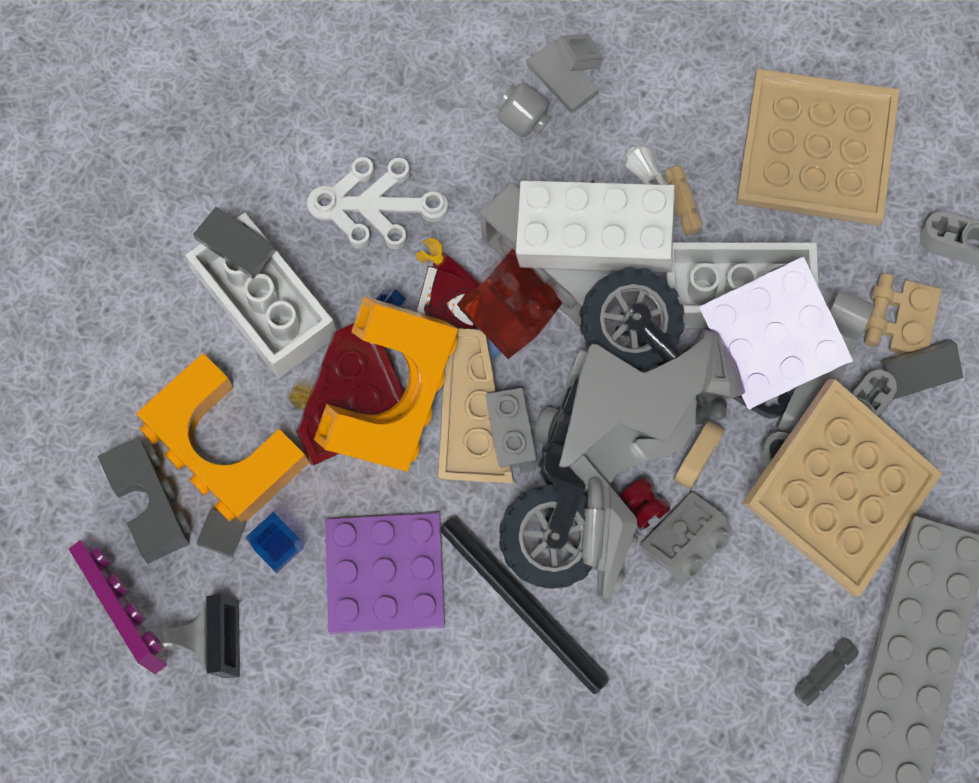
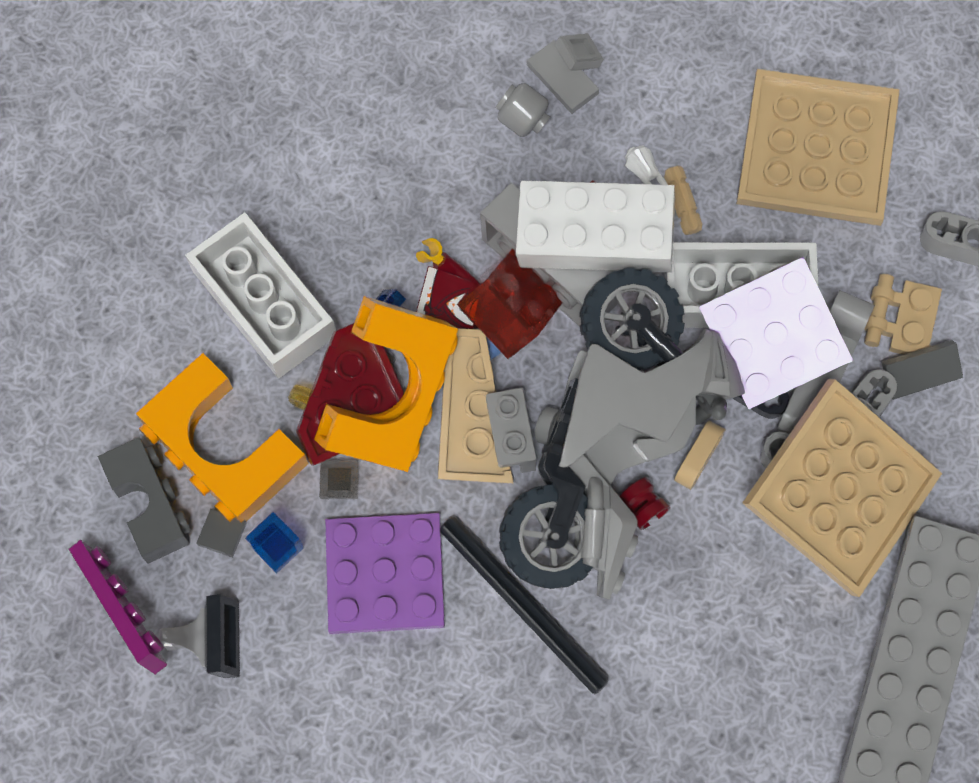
(234, 242): dark grey tile -> none
(339, 479): none -> clear smoke tile
(371, 203): white plant -> none
(688, 538): light grey bracket -> none
(826, 672): dark grey axle -> none

